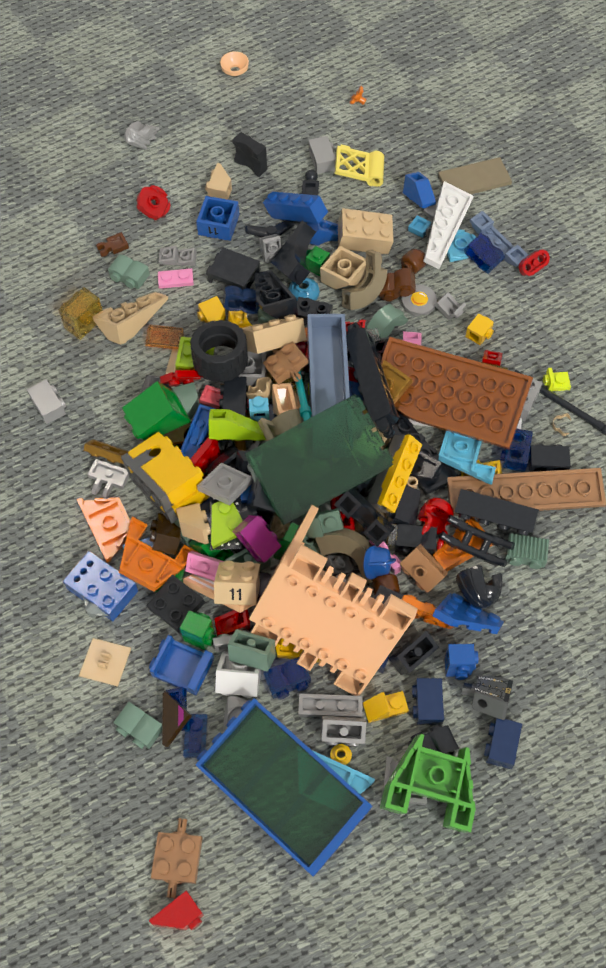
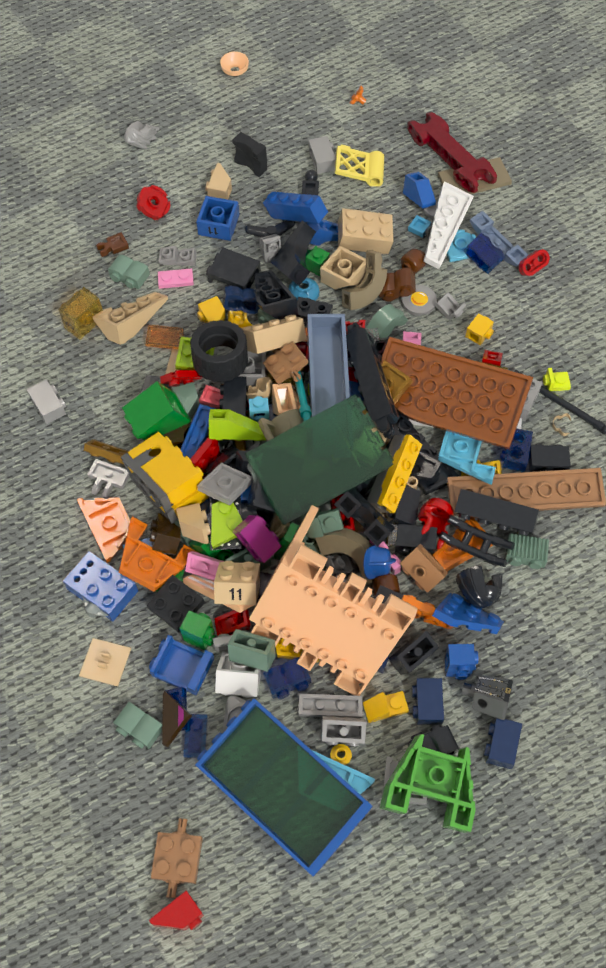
(466, 168): none -> dark red piece

